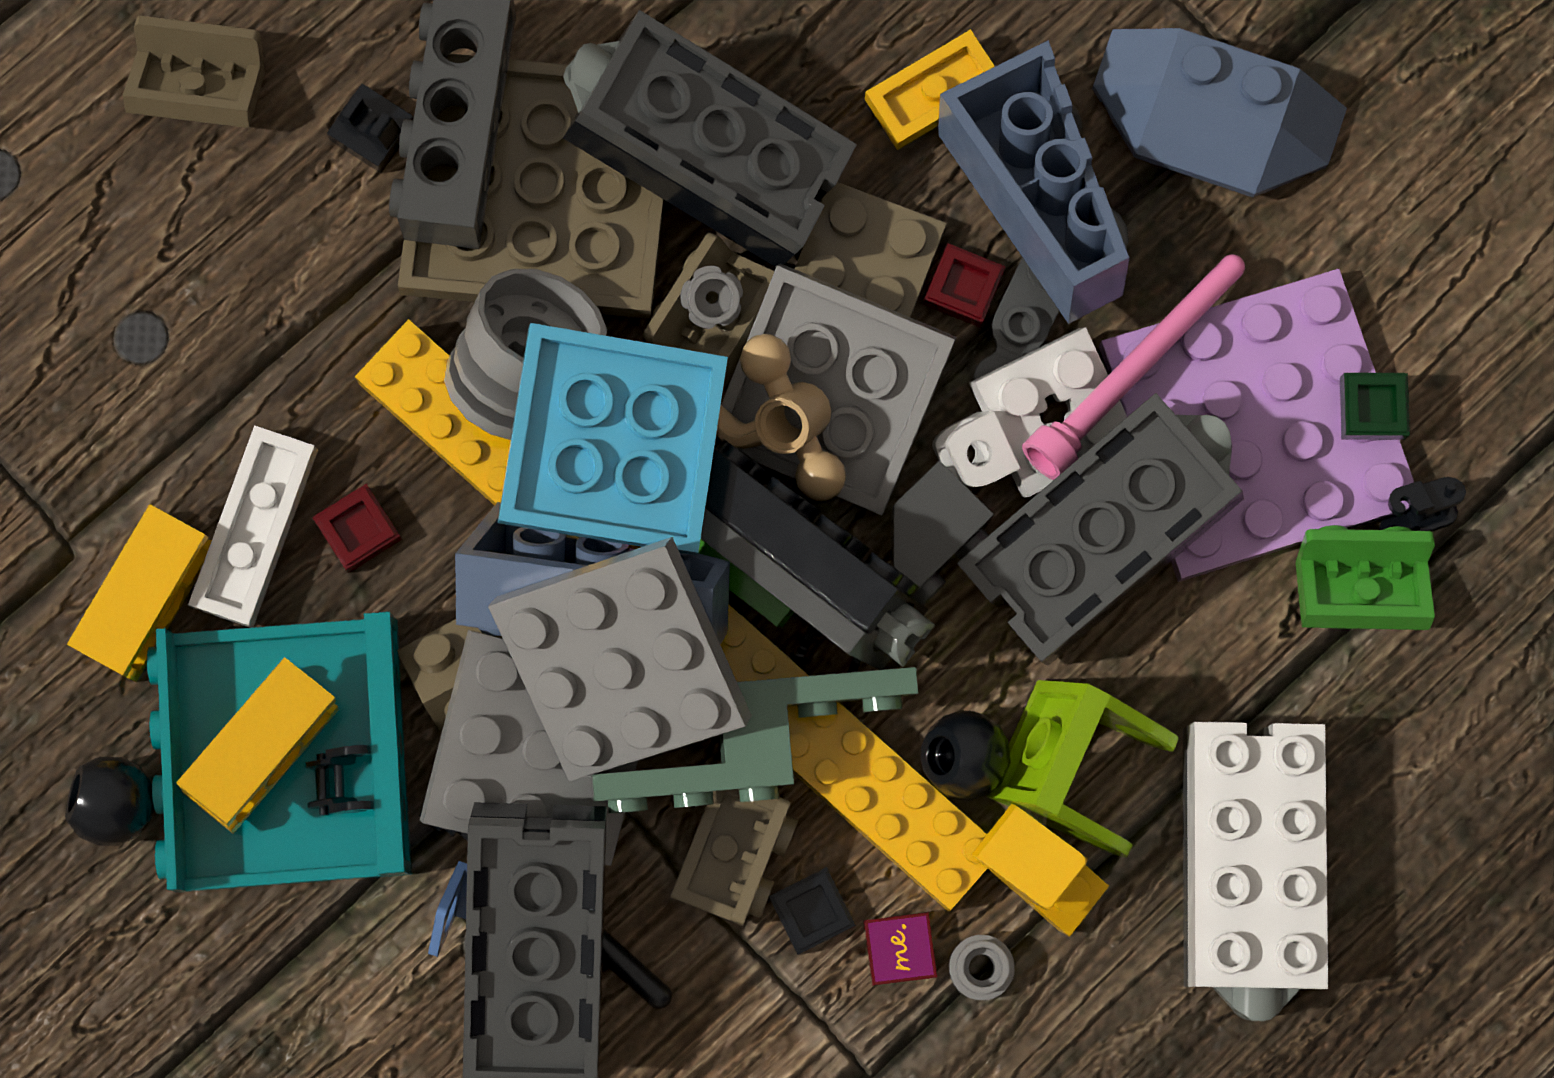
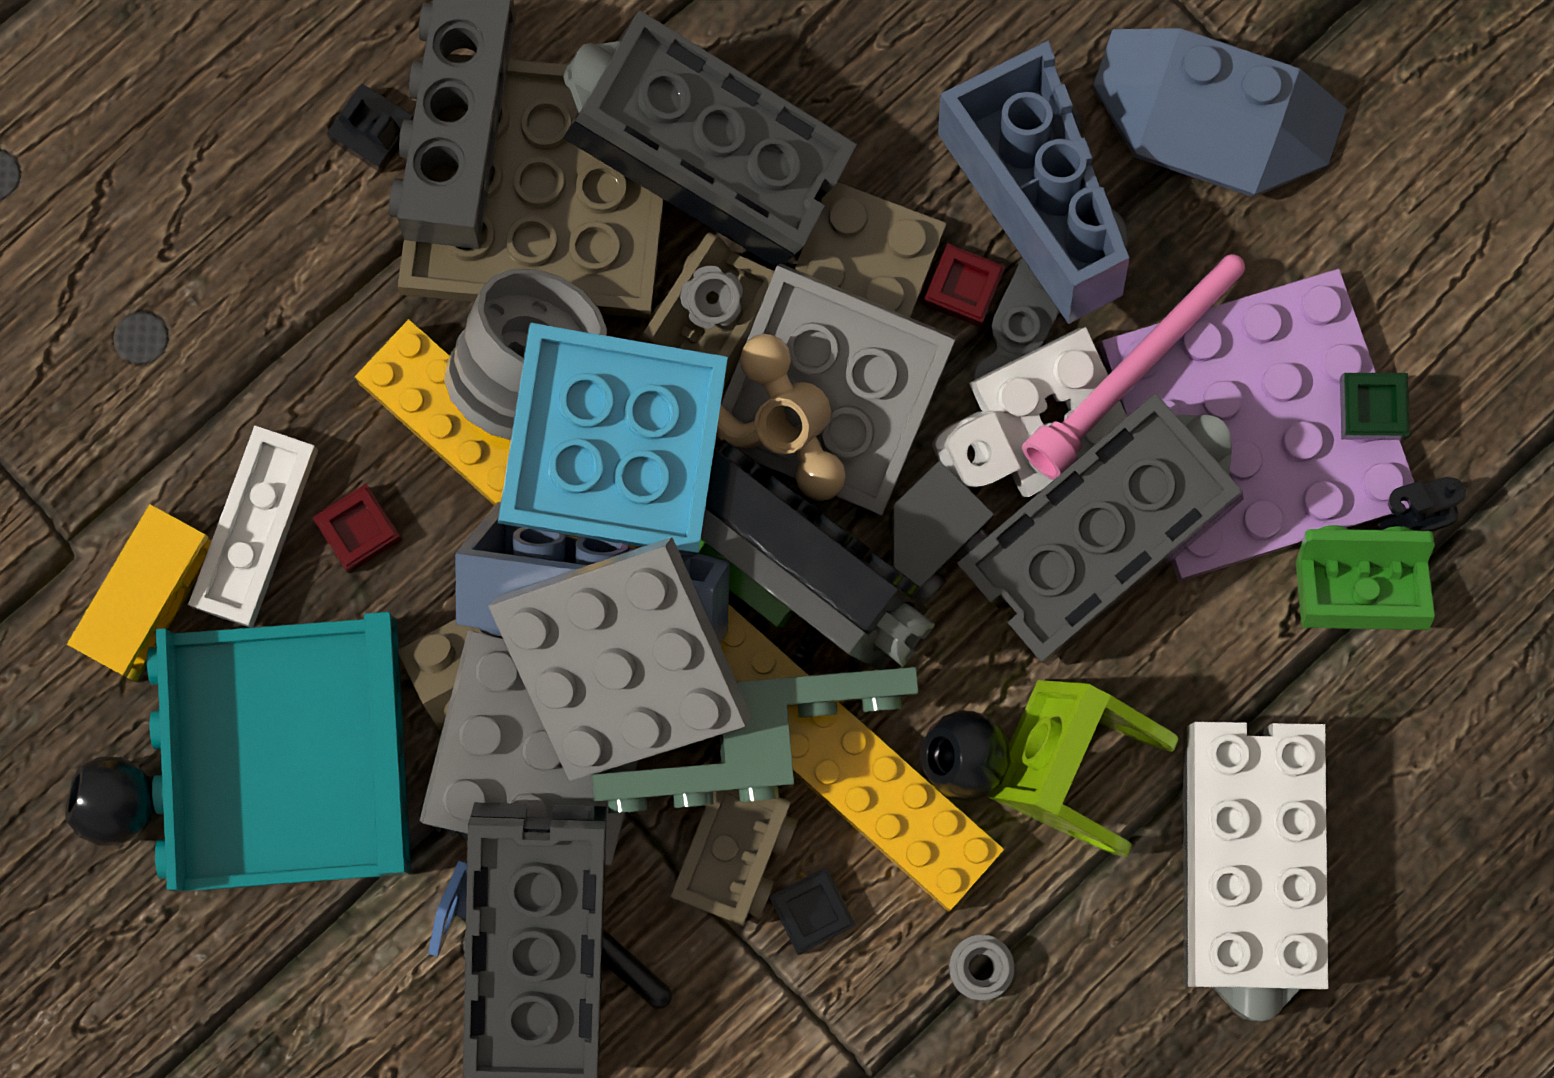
(195, 72): dark tan bracket -> none
(258, 745): yellow piece -> none
(336, 759): black piece -> none
(900, 948): magenta tile -> none
(911, 98): yellow plate -> none
(1041, 869): yellow slope -> none

